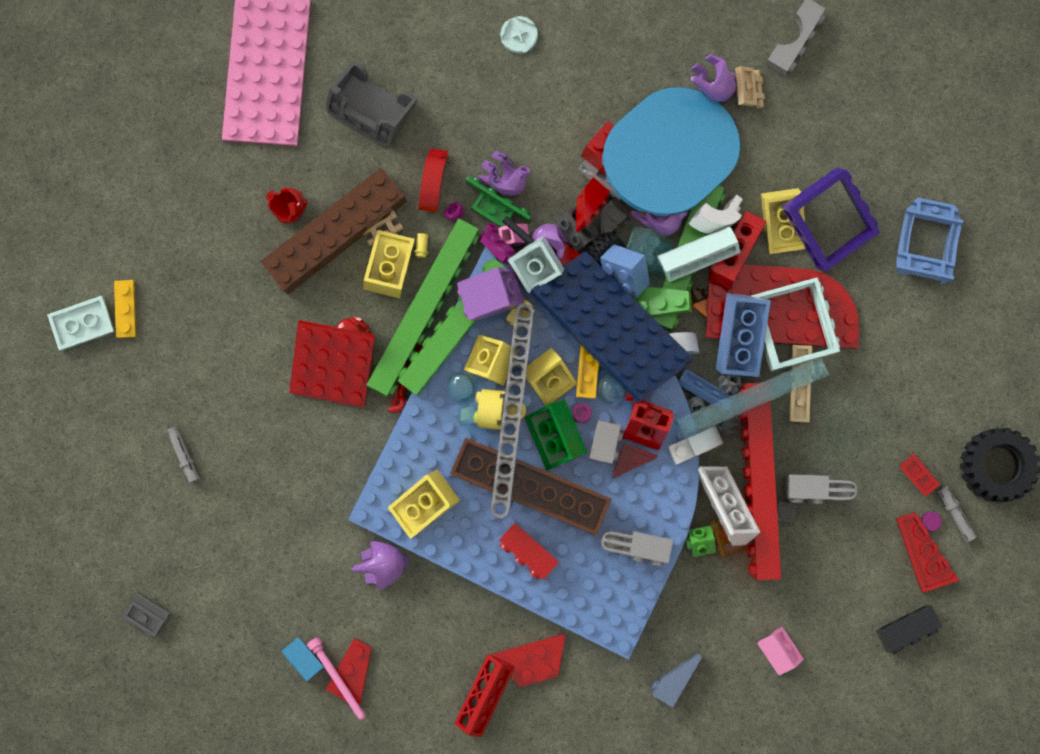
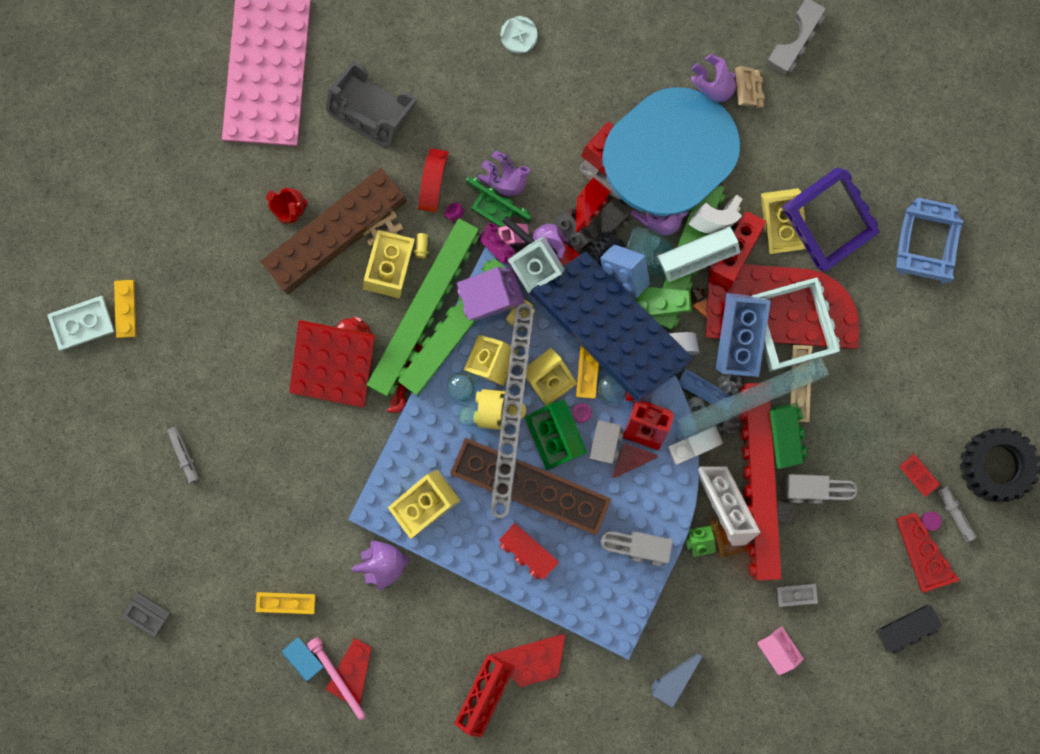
(285, 603): none -> yellow plate
(788, 435): none -> green slope
(796, 595): none -> light grey plate

